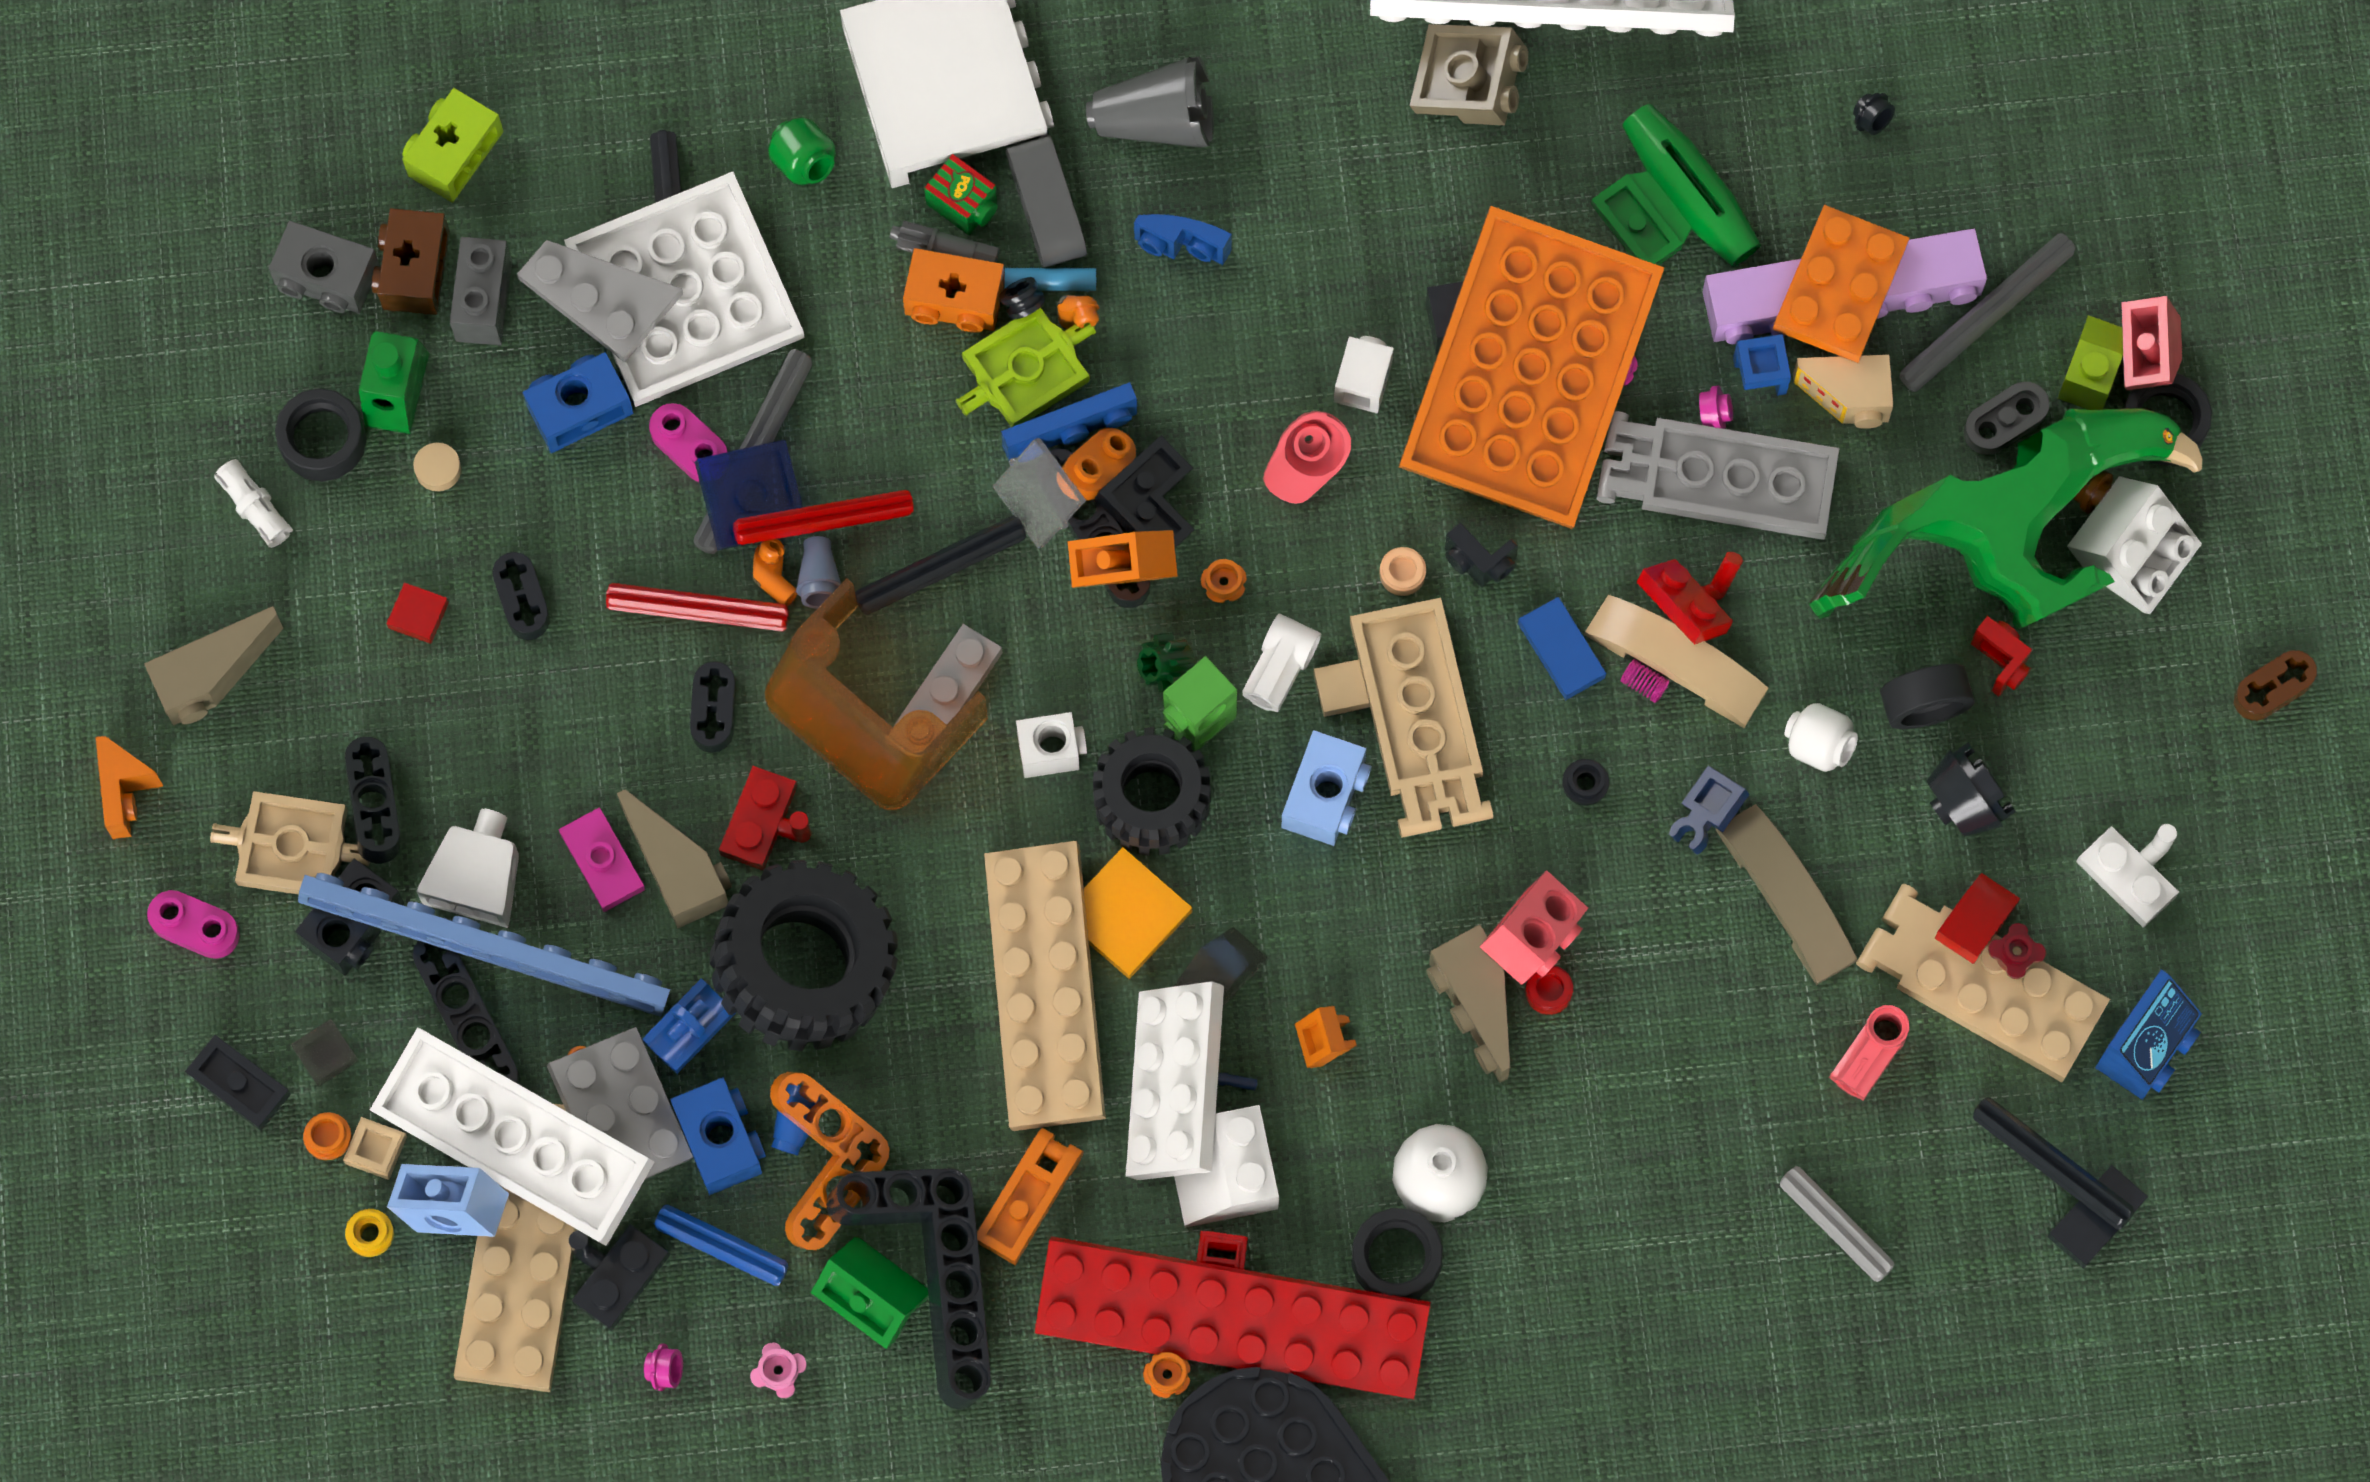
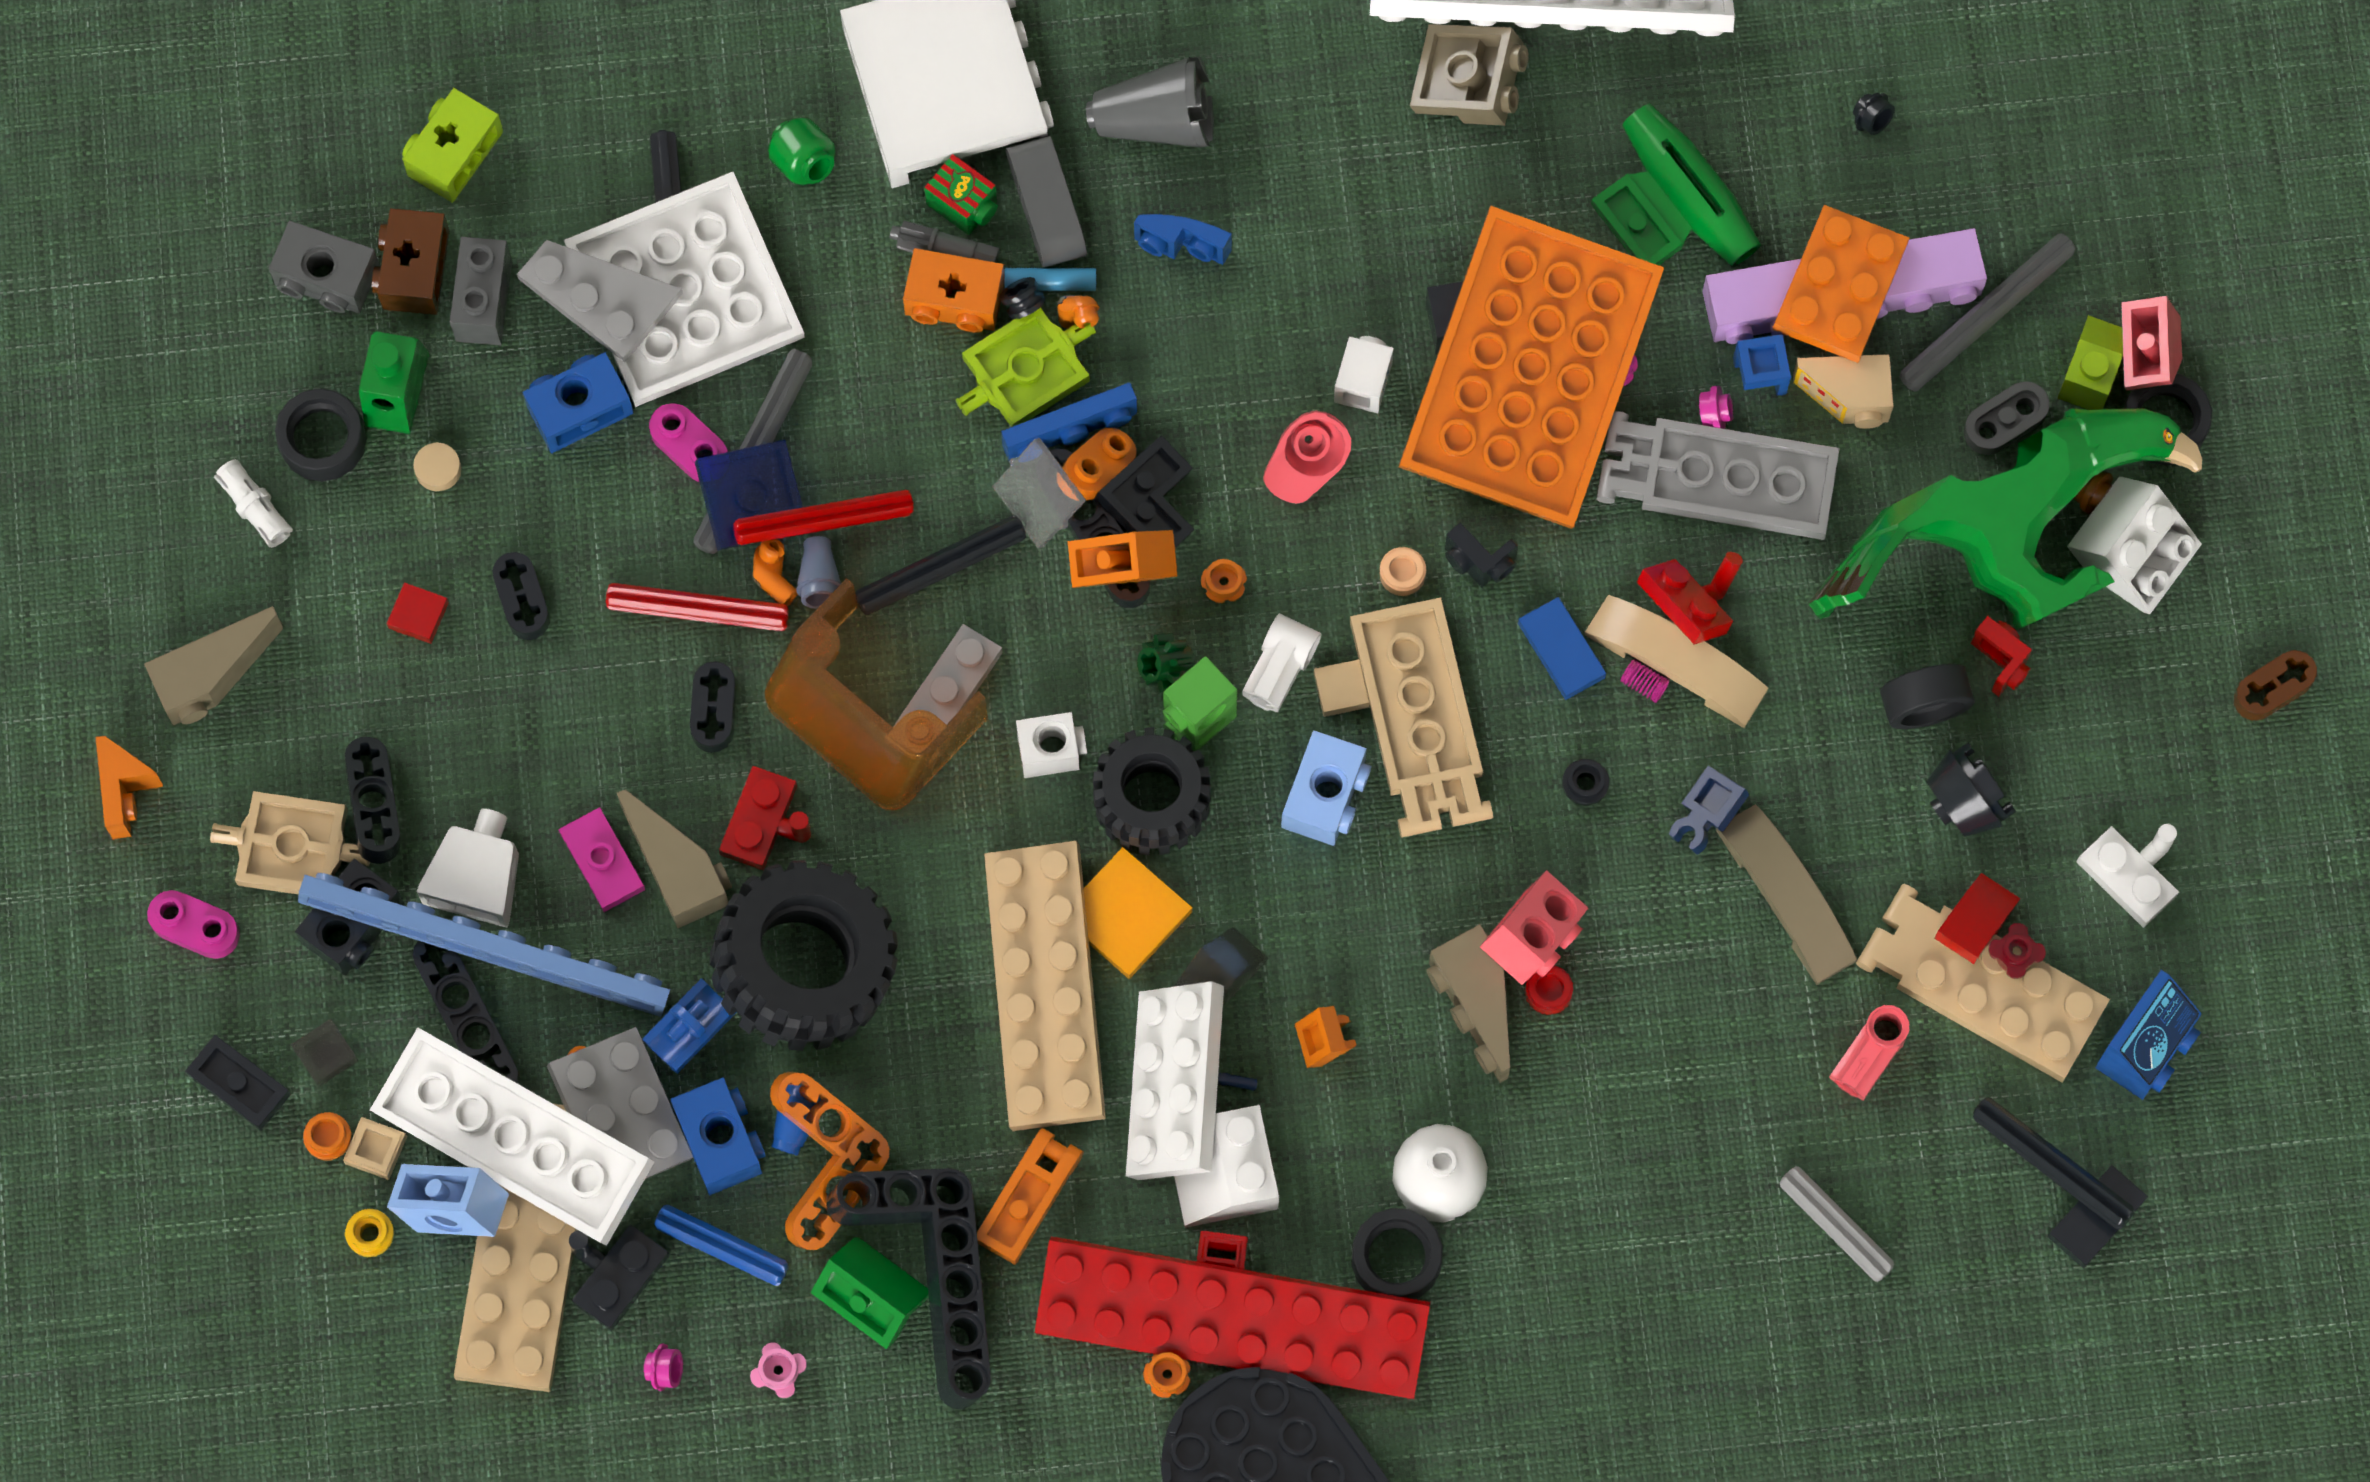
(1821, 737): white head -> none

